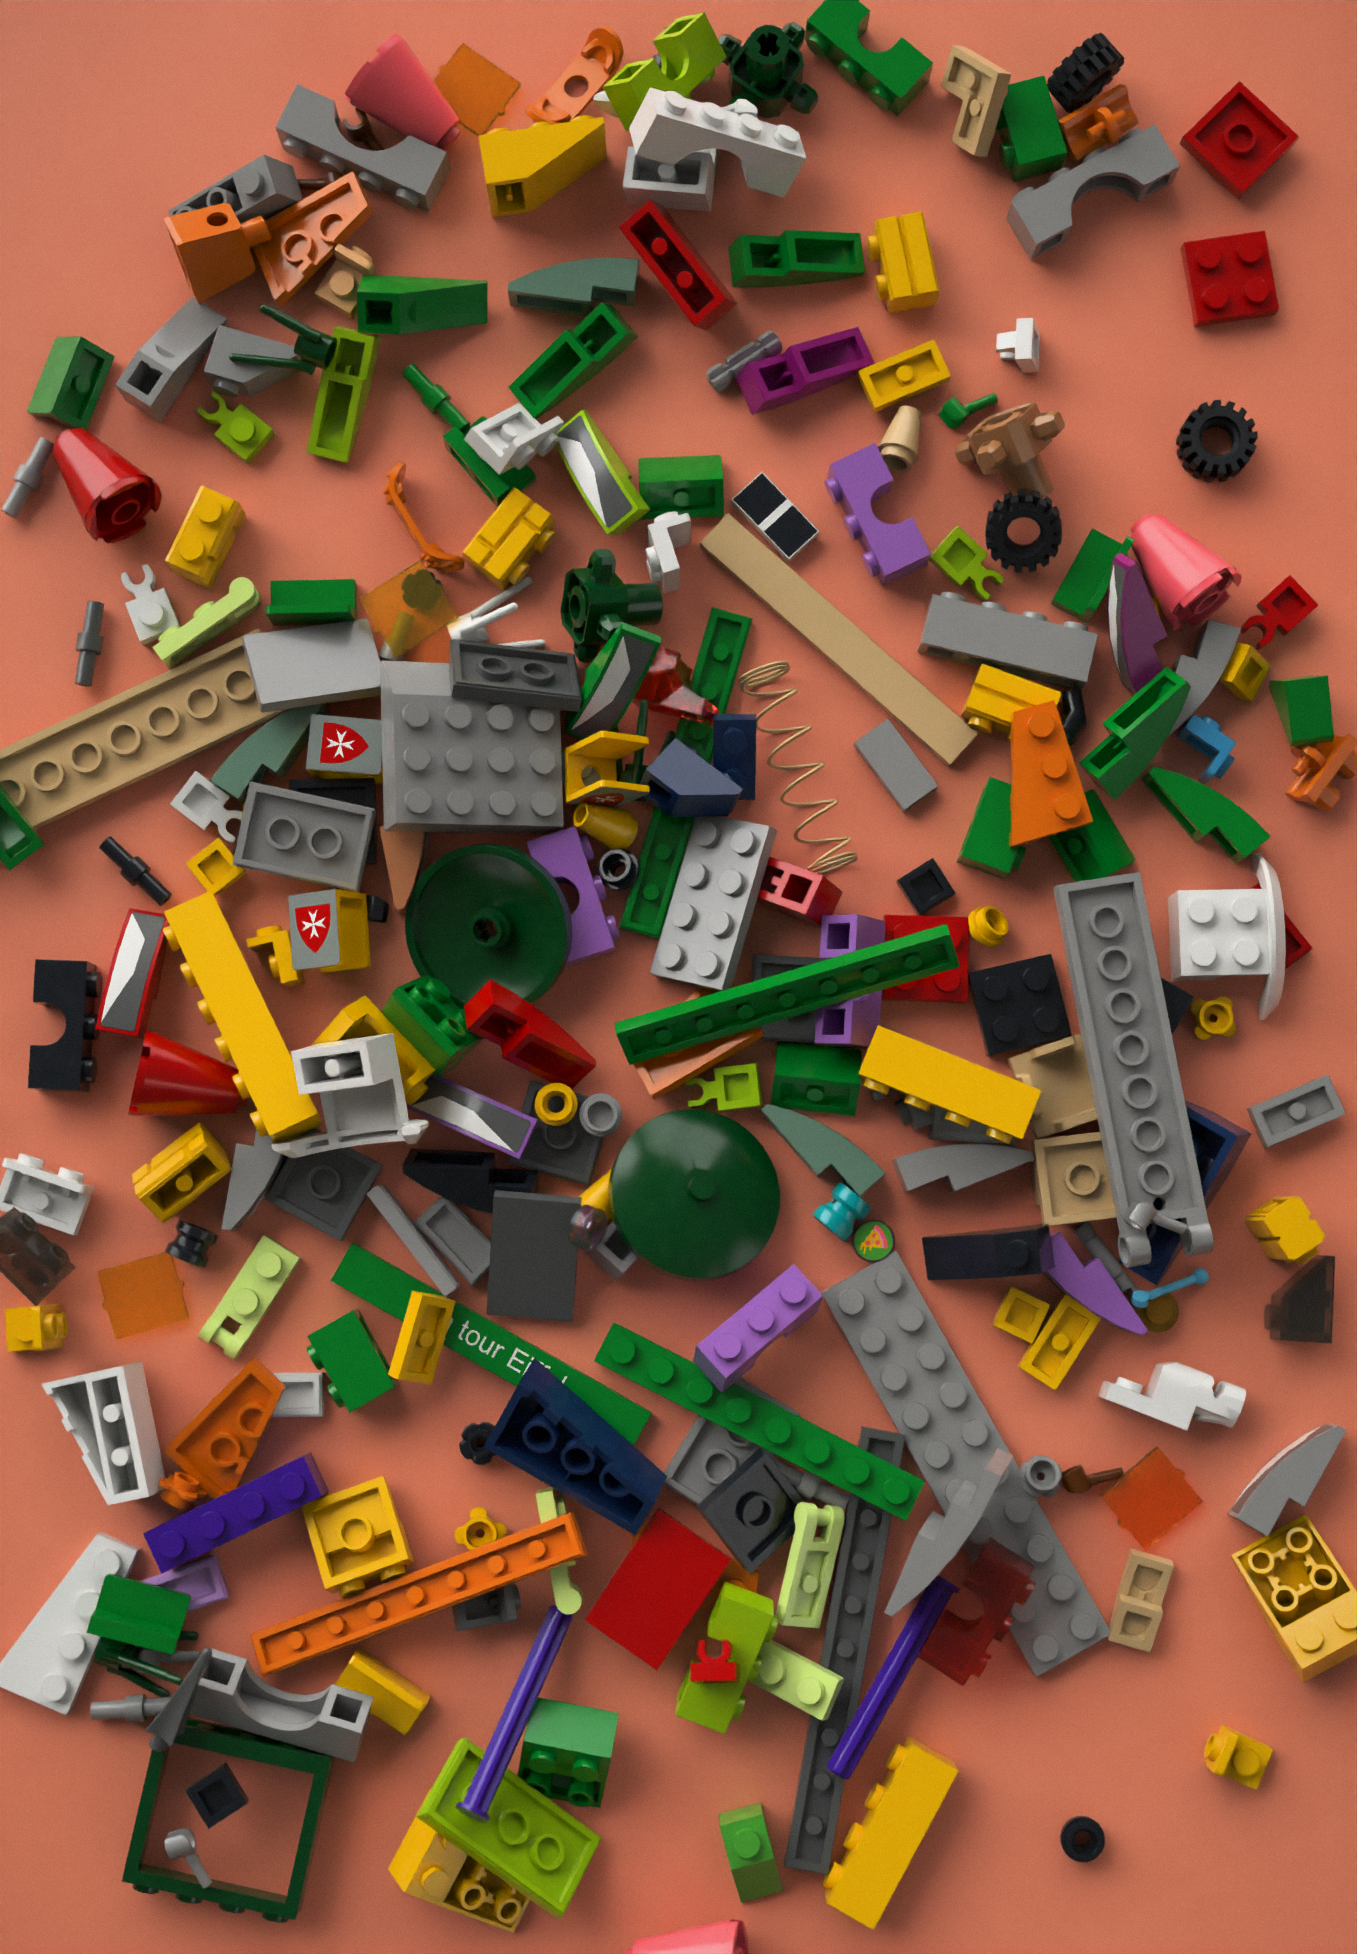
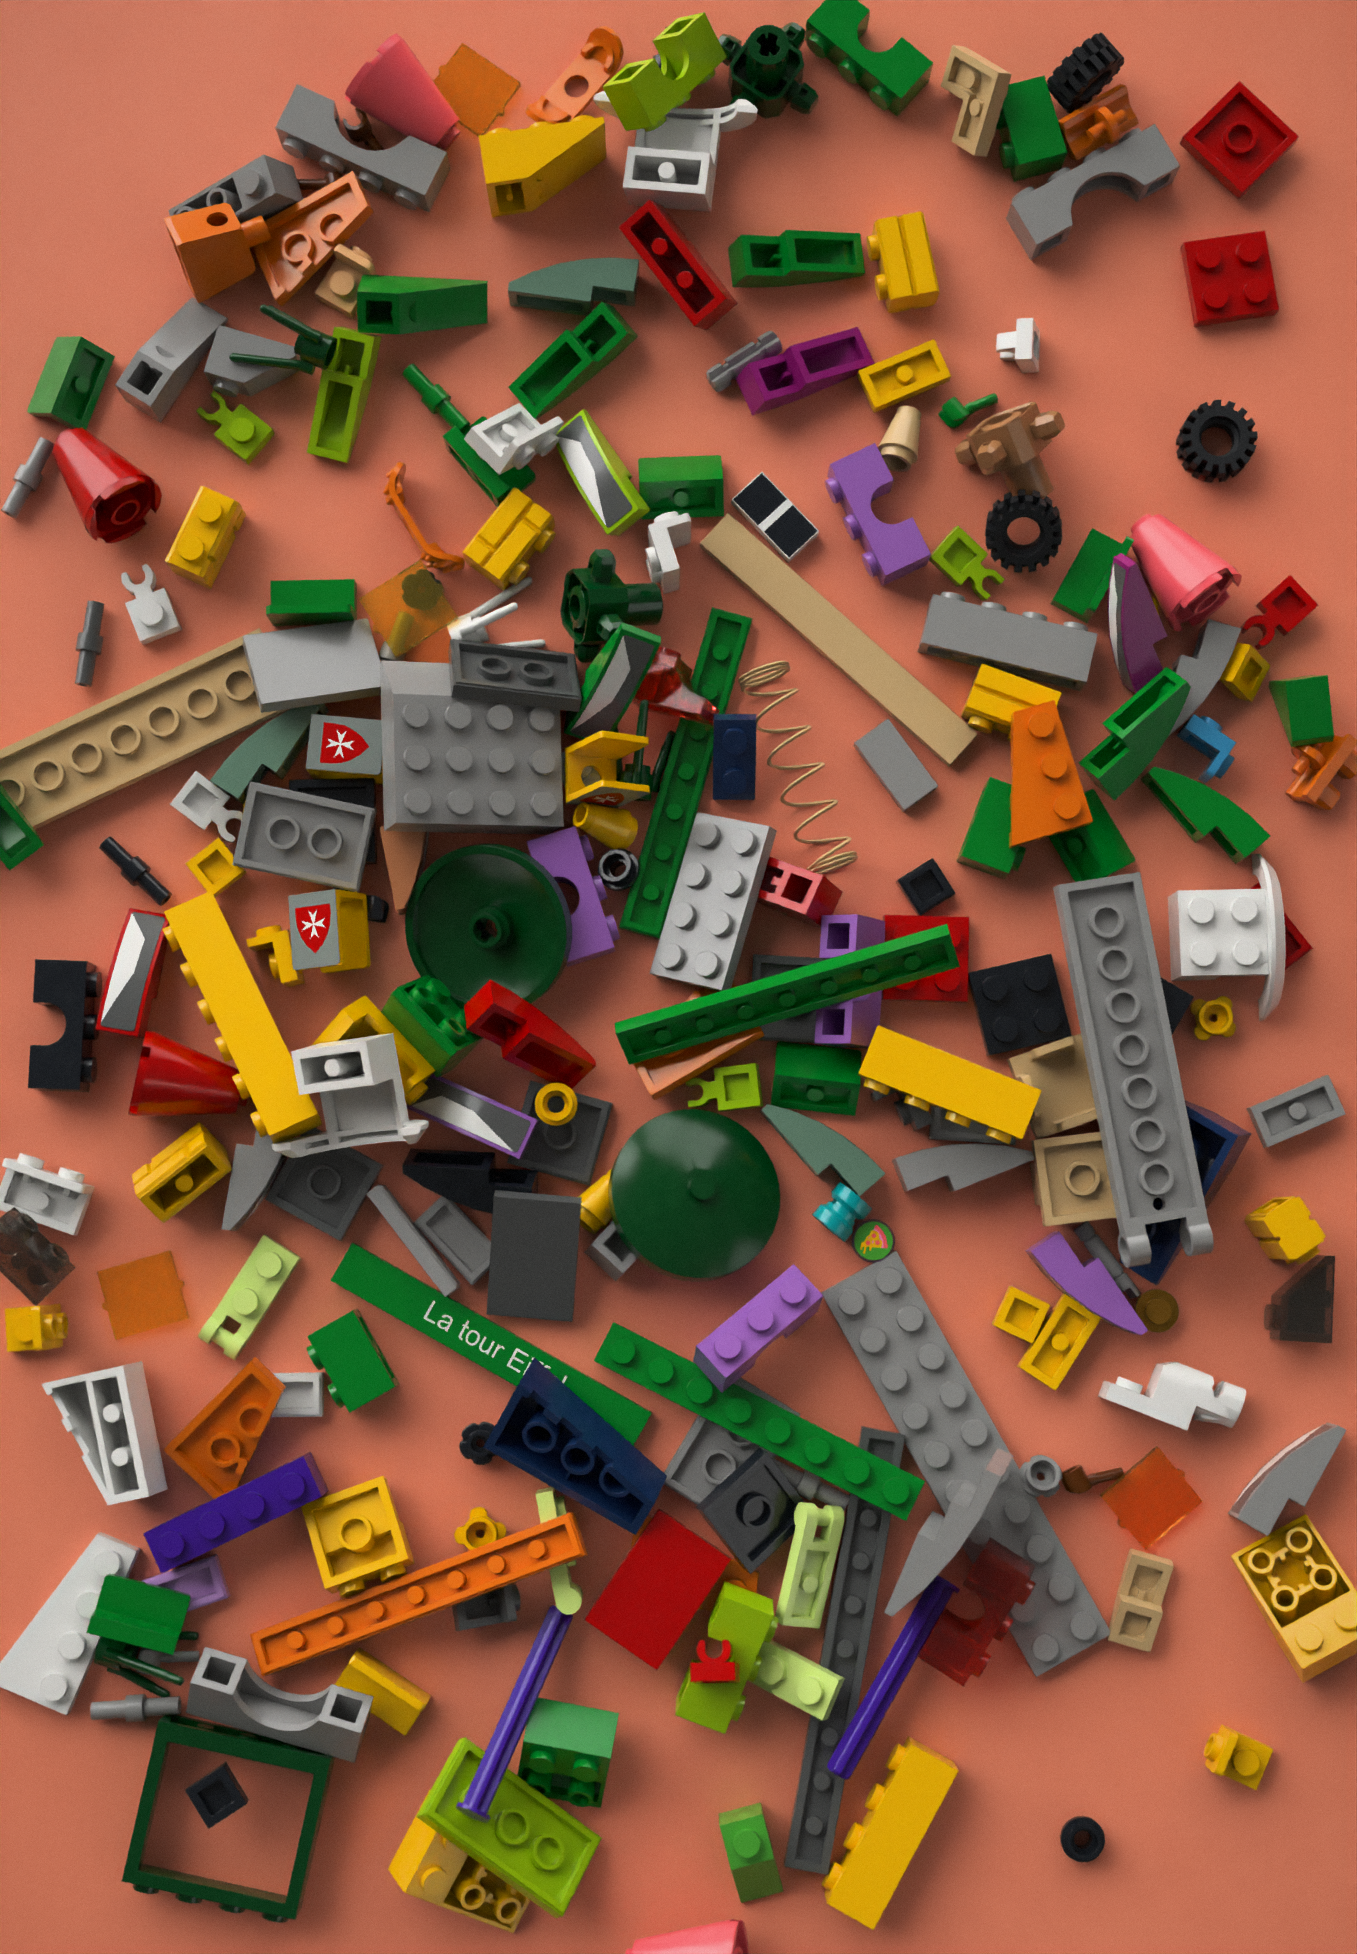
(174, 1716): dark grey piece -> none
(181, 1490): orange plate -> none
(183, 1843): light grey hand -> none
(191, 1243): black wheel -> none
(208, 623): yellowish green plate -> none
(421, 1337): yellow plate -> none
(587, 1227): tile -> none
(600, 1114): light grey plate -> none
(675, 126): white arch -> none
(688, 785): dark blue slope -> none
(988, 925): yellow plate -> none
(989, 1253): black slope -> none
(1074, 717): black arm -> none
(1141, 1214): light grey hand -> none
(1141, 1298): medium azure hinge -> none

